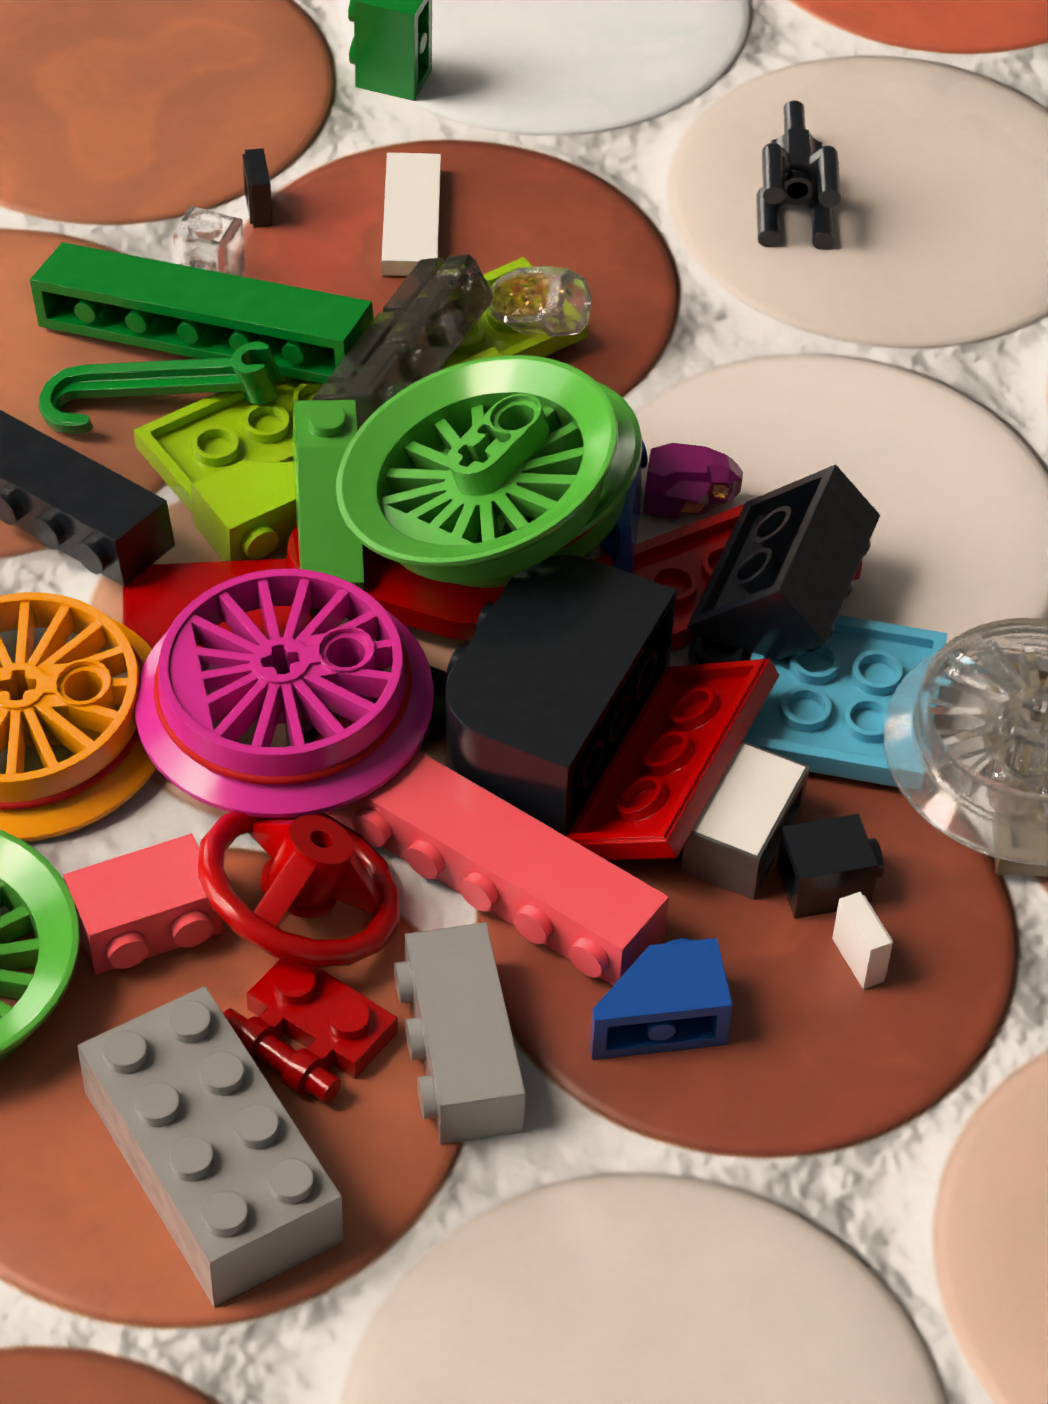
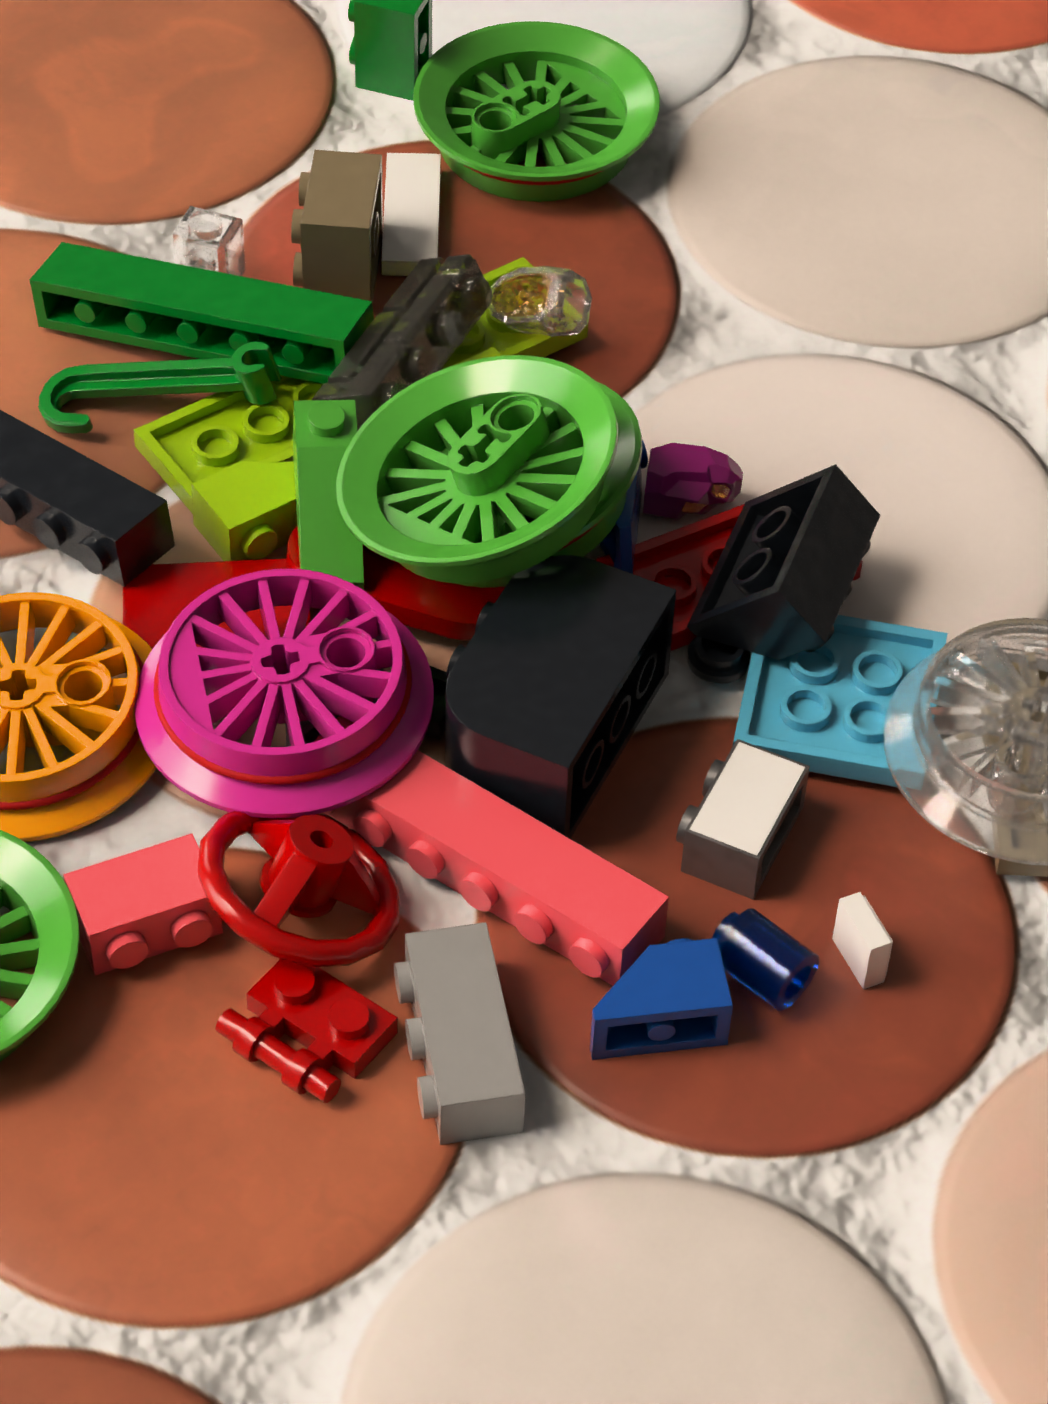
(211, 1145): light grey brick -> none
(257, 188): black tile -> none
(339, 224): none -> dark tan brick
(580, 106): none -> bright green piece
(672, 759): red tile -> none
(765, 958): none -> clear blue brick
(798, 173): black plant -> none
(827, 862): black brick -> none

